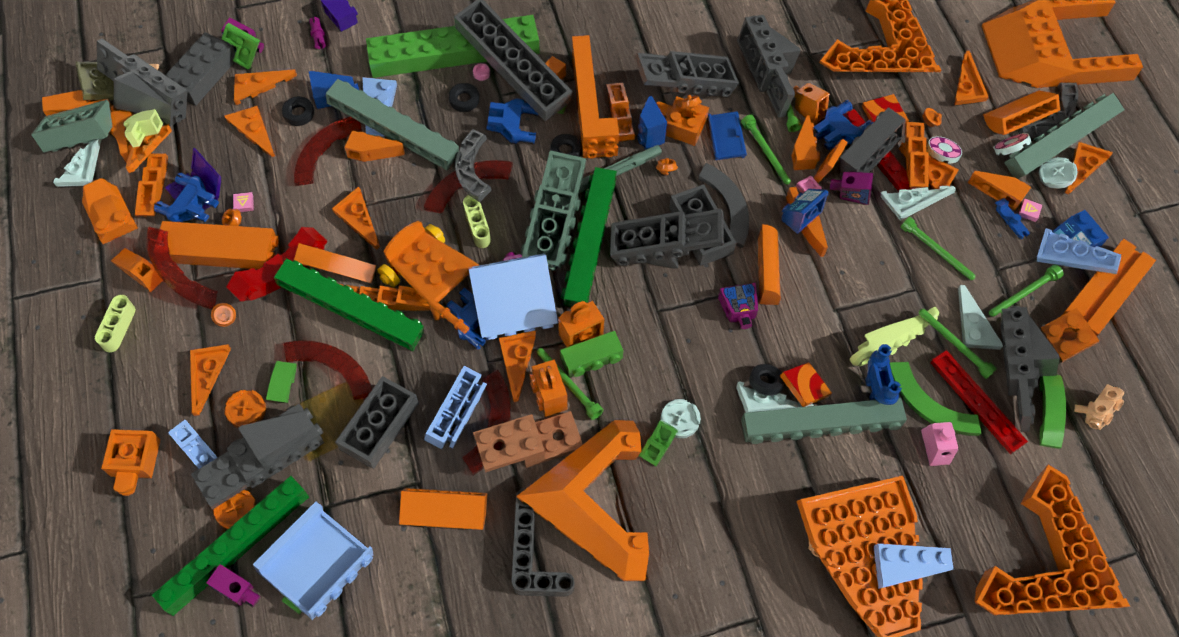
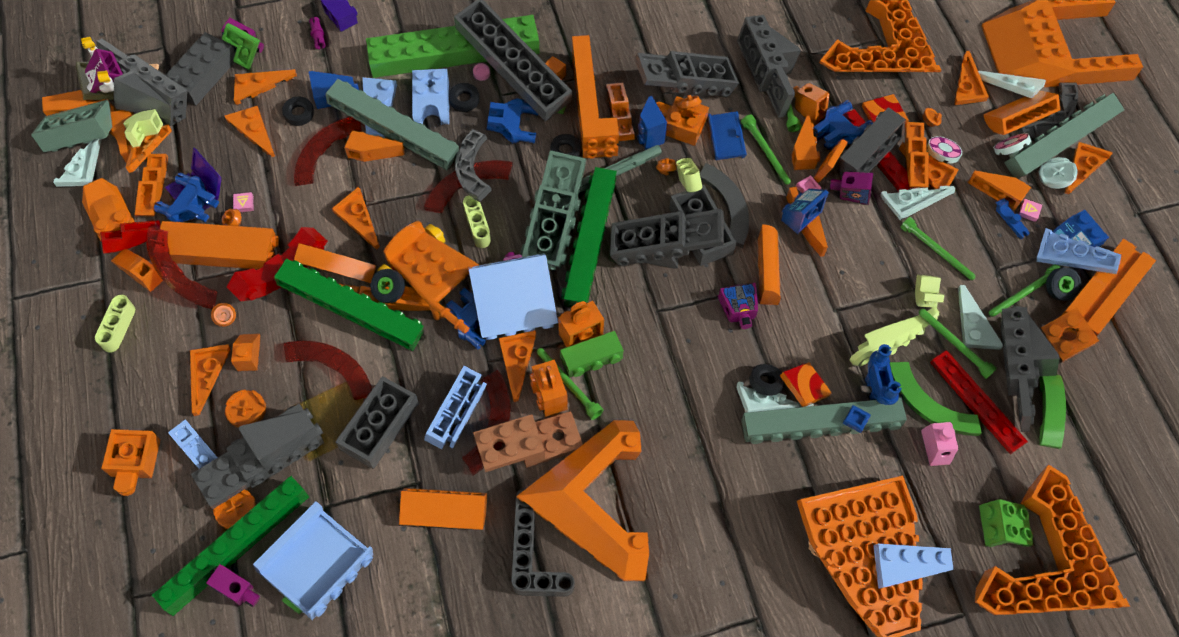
(101, 68): none -> torso
(127, 237): none -> red slope
(246, 352): none -> orange slope
(281, 381): bright green slope -> none
(396, 285): none -> black bush
(430, 95): none -> light blue brick
(658, 443): bright green slope -> none
(682, 416): light aqua tile -> none
(689, 175): none -> yellowish green beam
(856, 419): none -> blue tile
(927, 291): none -> yellowish green brick
(1005, 523): none -> bright green bracket
(1022, 85): none -> light aqua wing
(1071, 287): none -> black bush
(1101, 411): light nougat brick -> none

